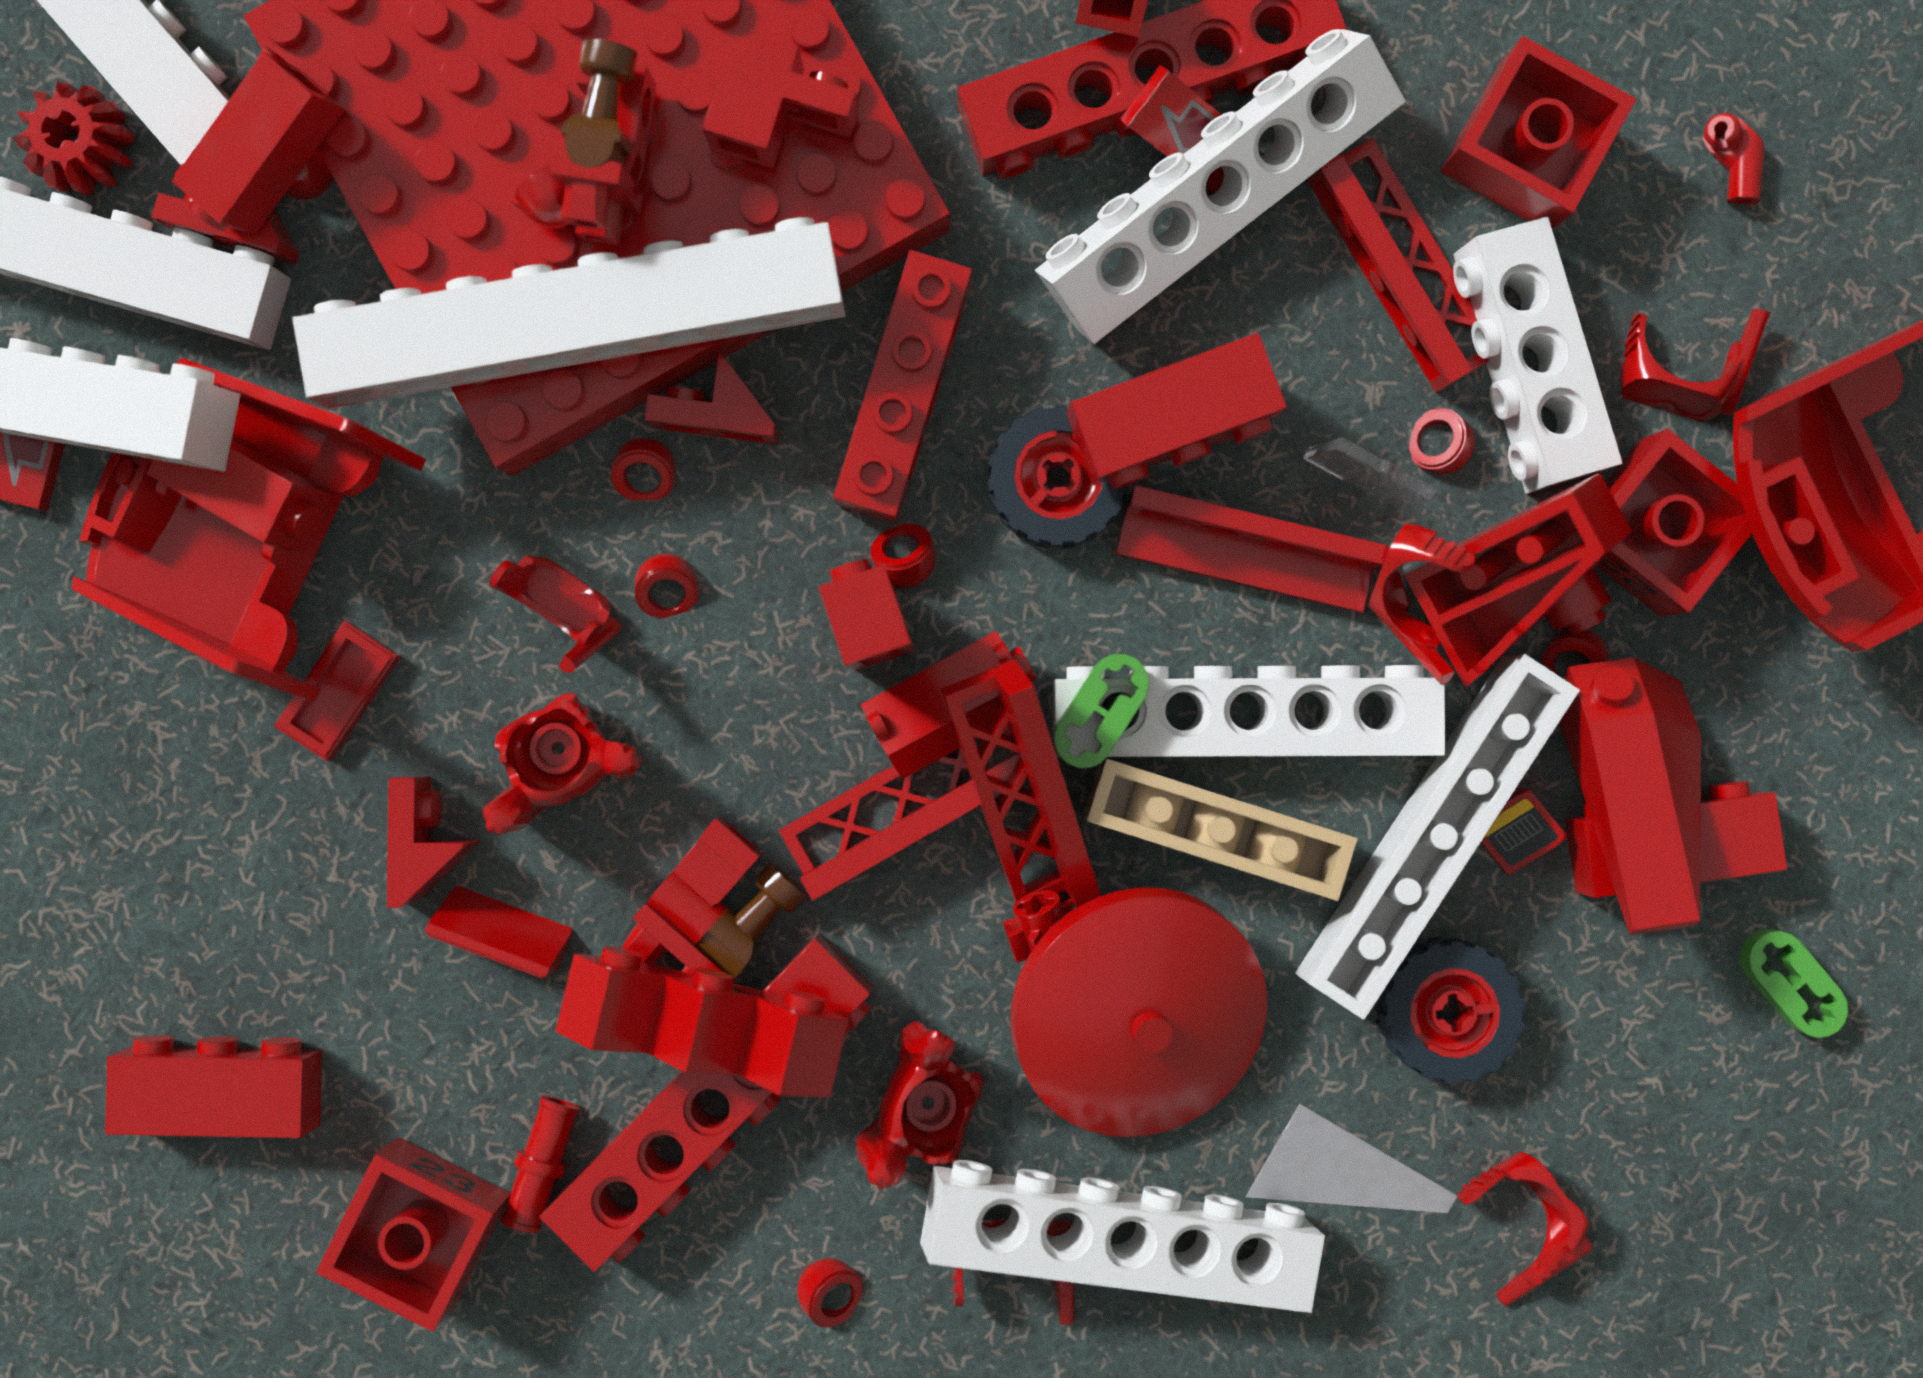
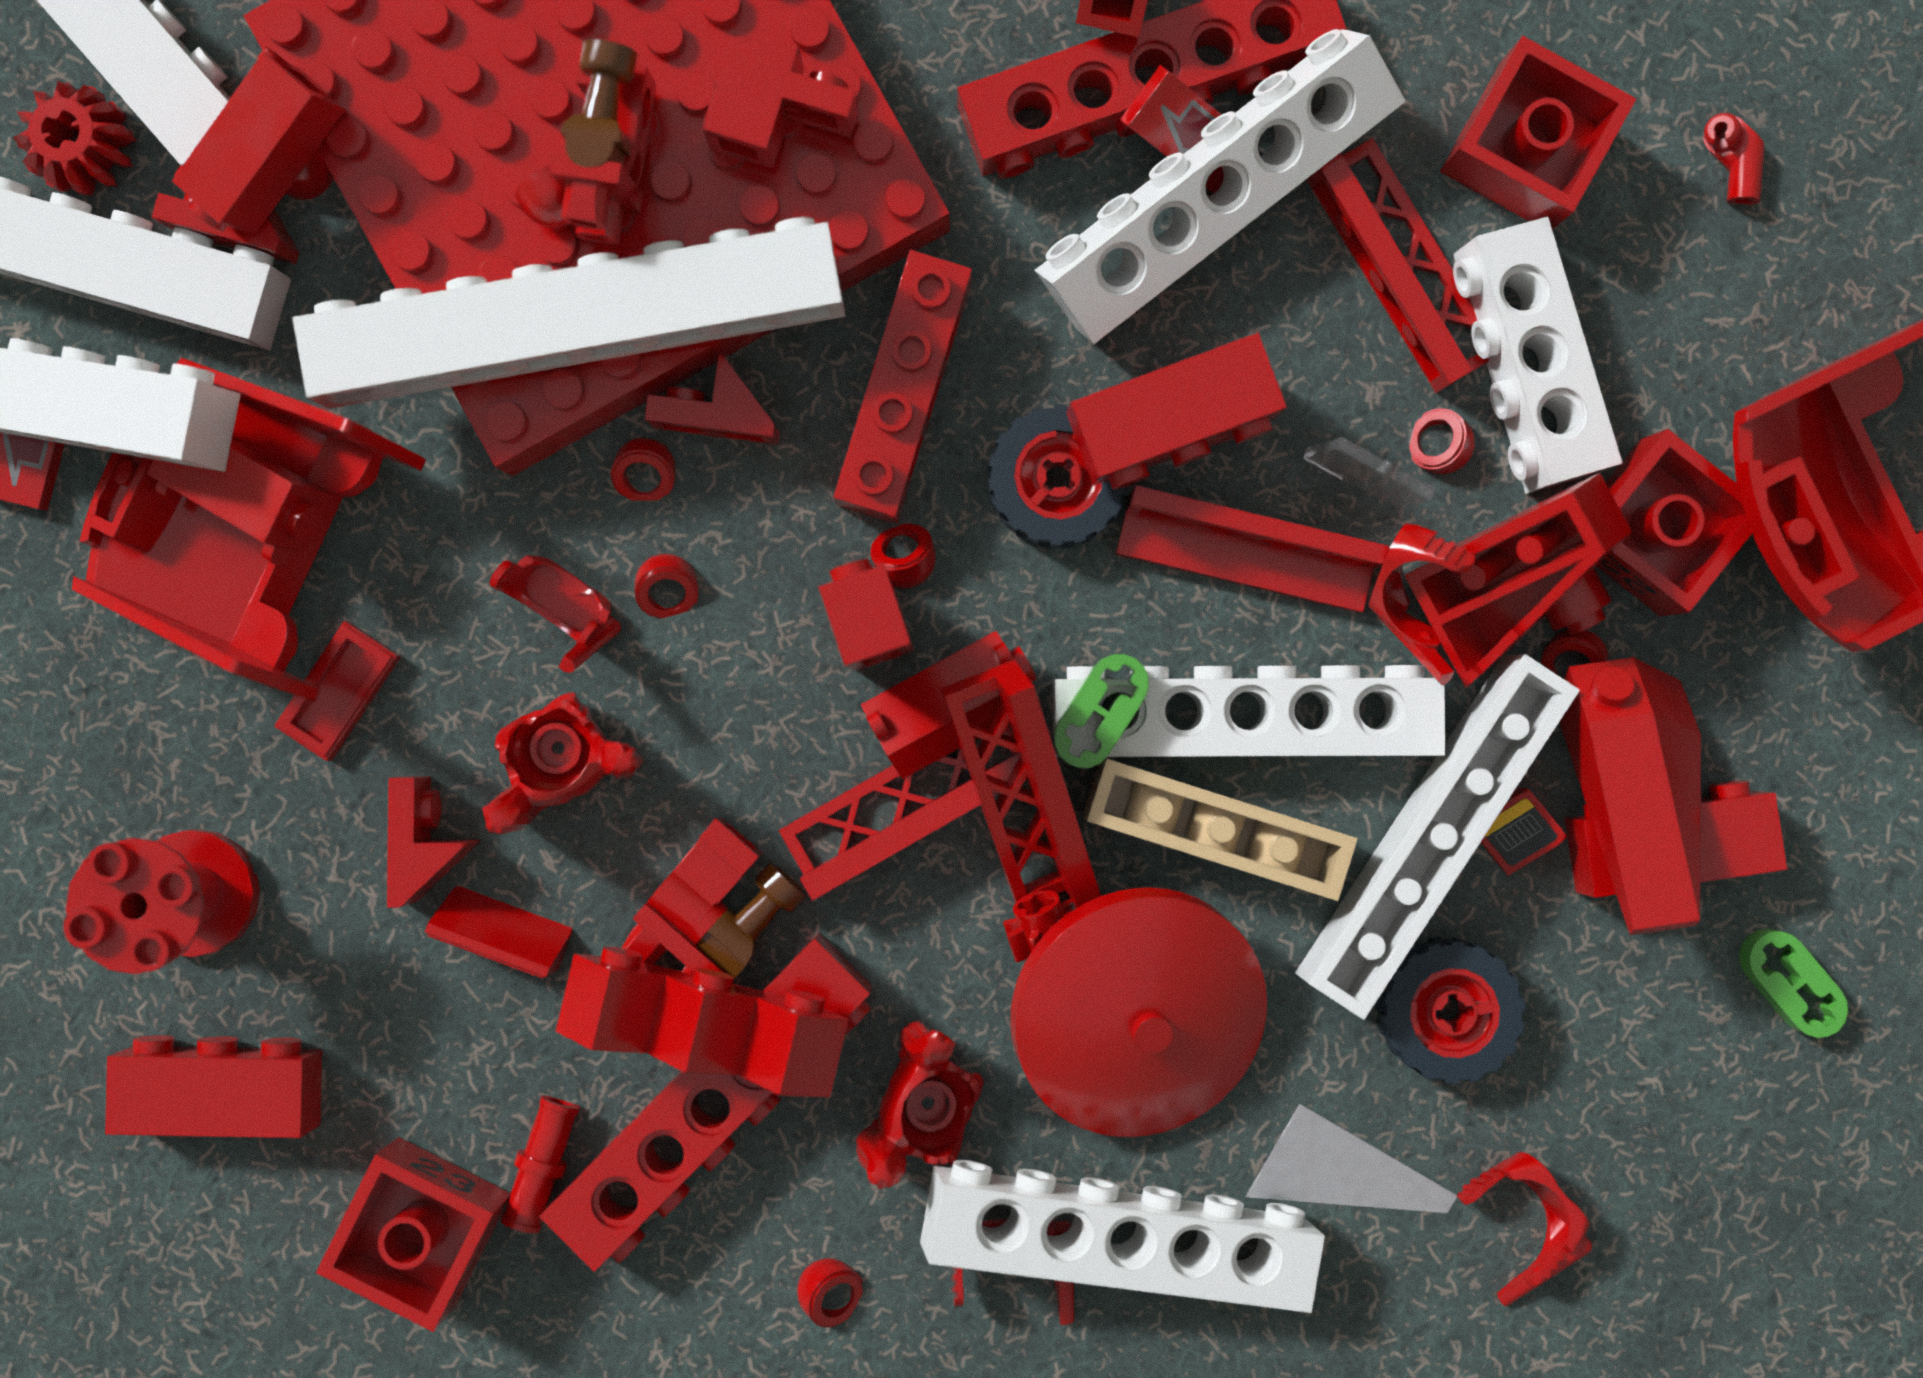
(152, 901): none -> red piece
(1653, 386): red helmet -> none

